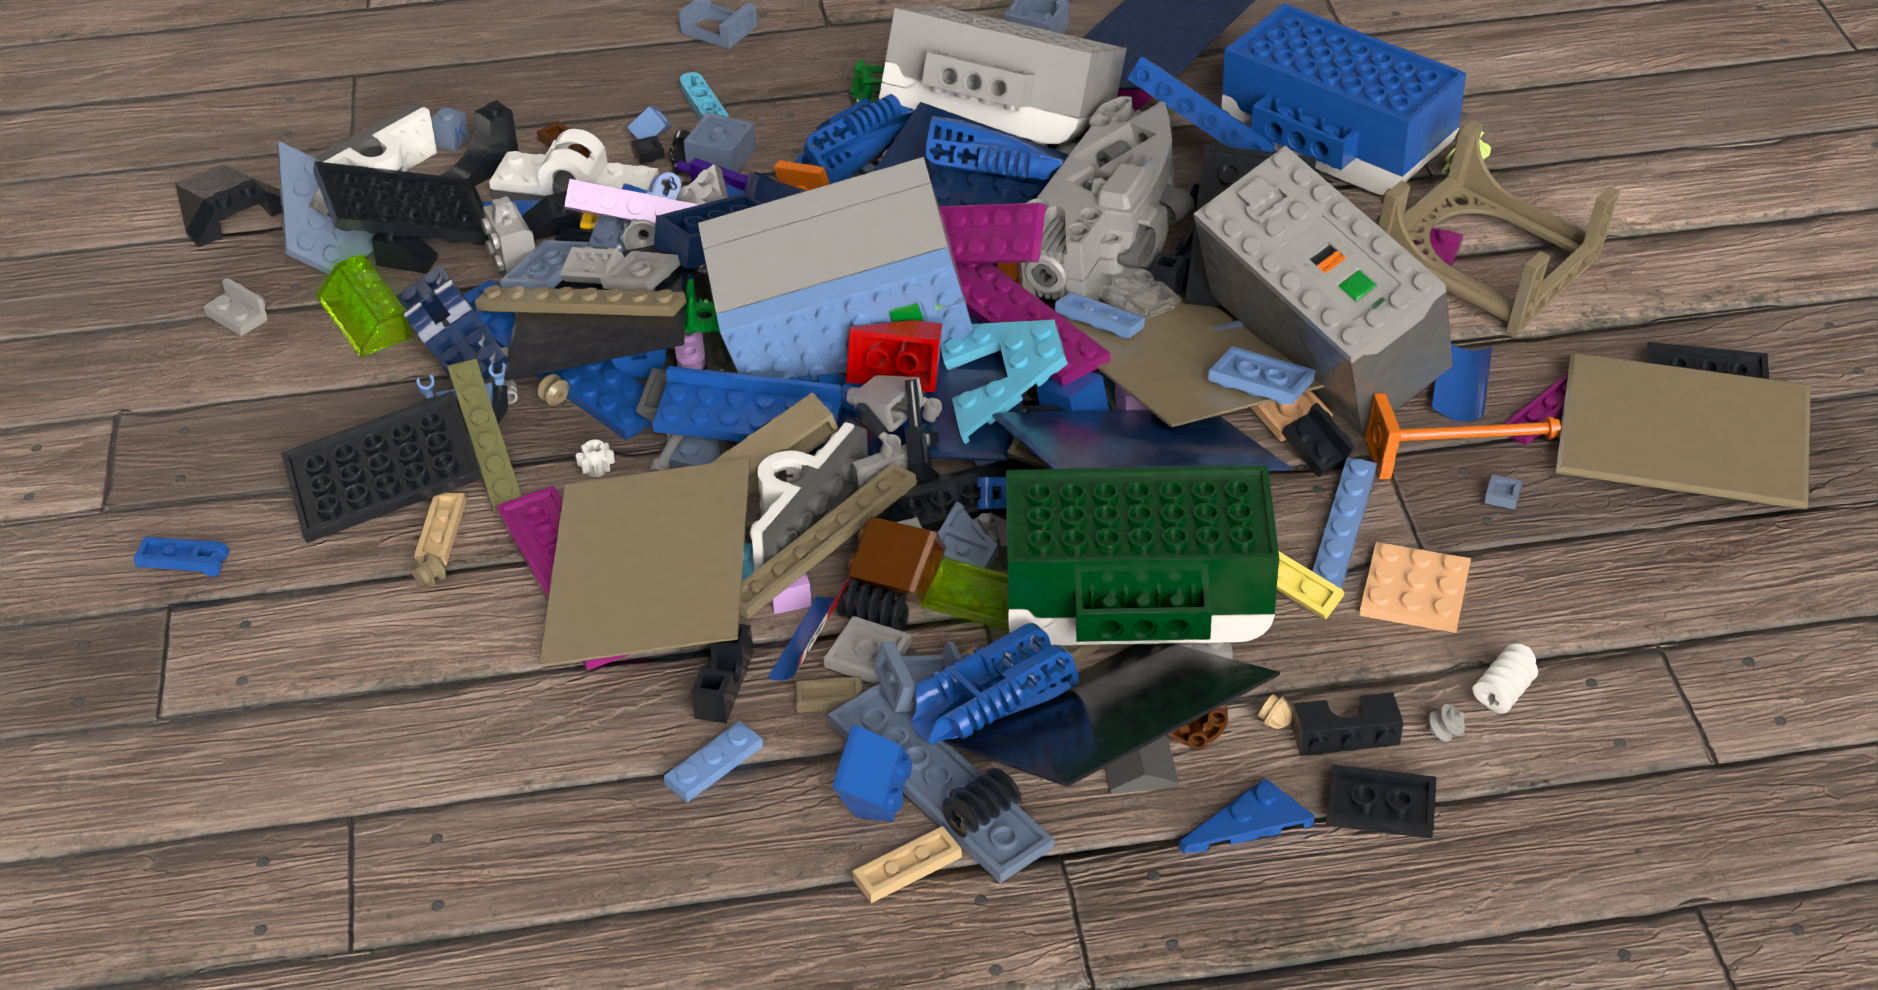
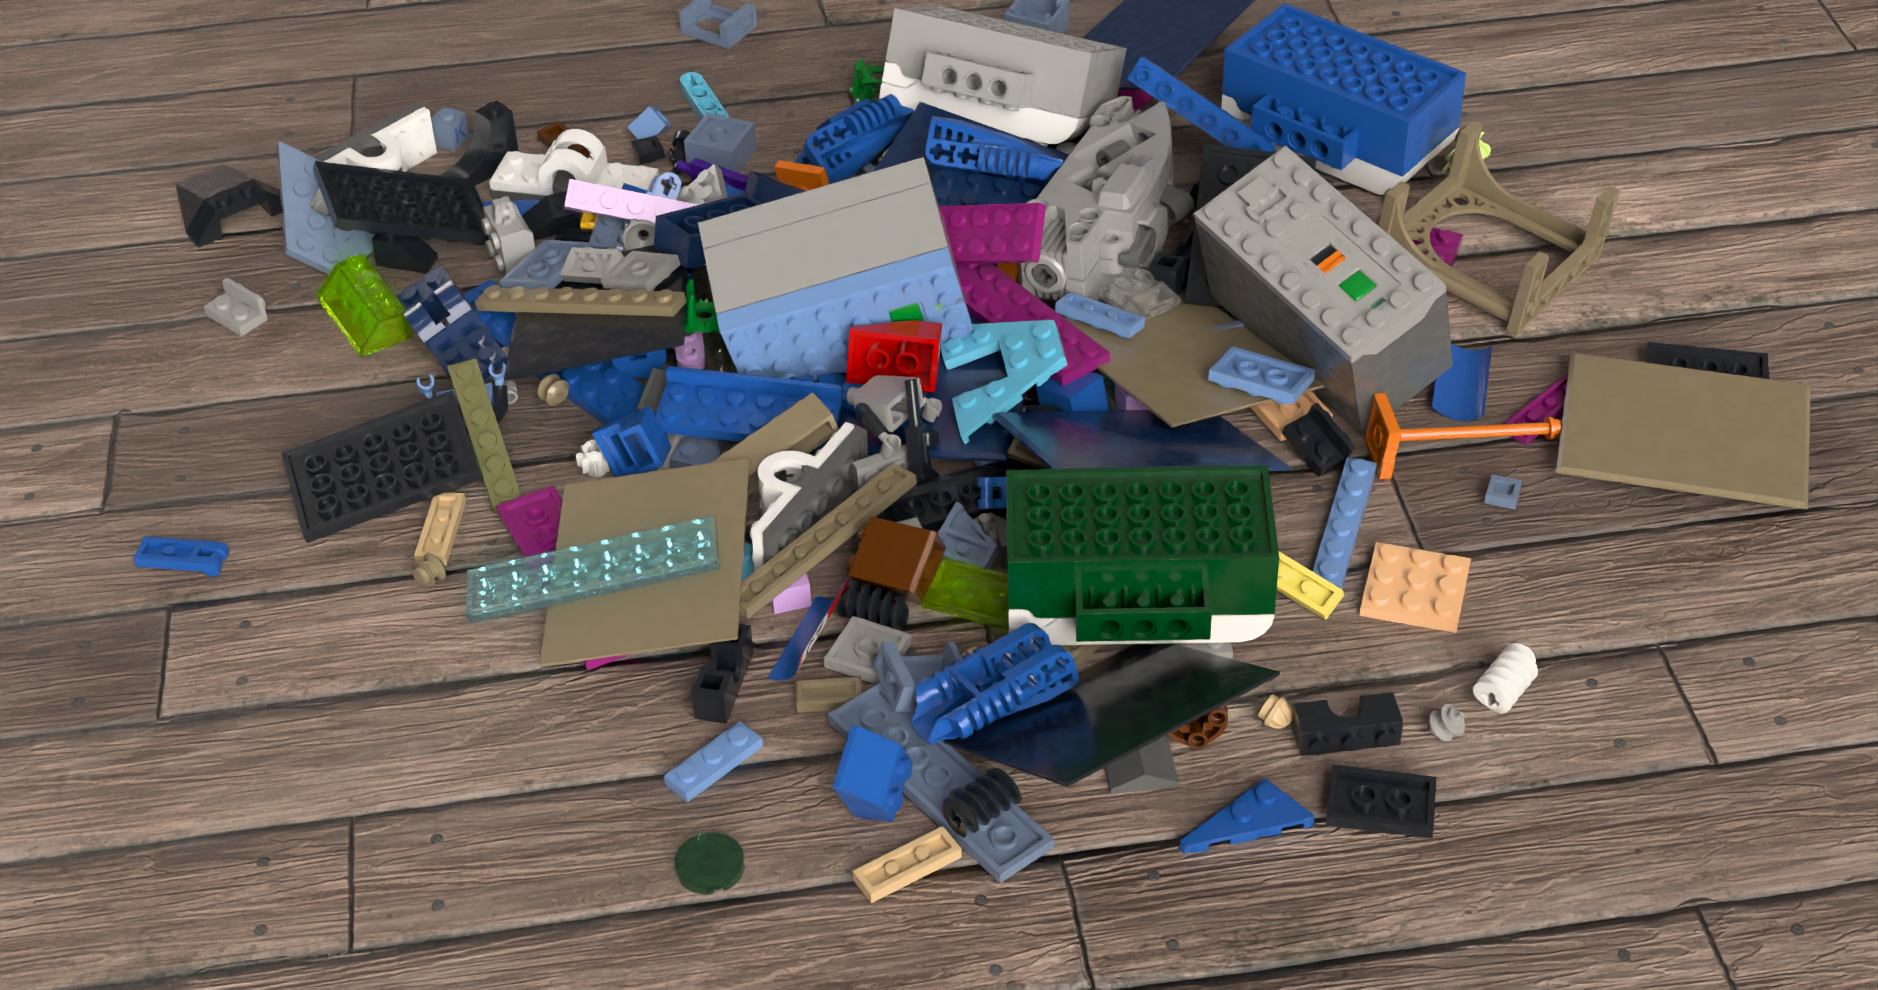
(592, 569): none -> clear light blue plate
(633, 443): none -> blue plate
(709, 863): none -> clear green tile

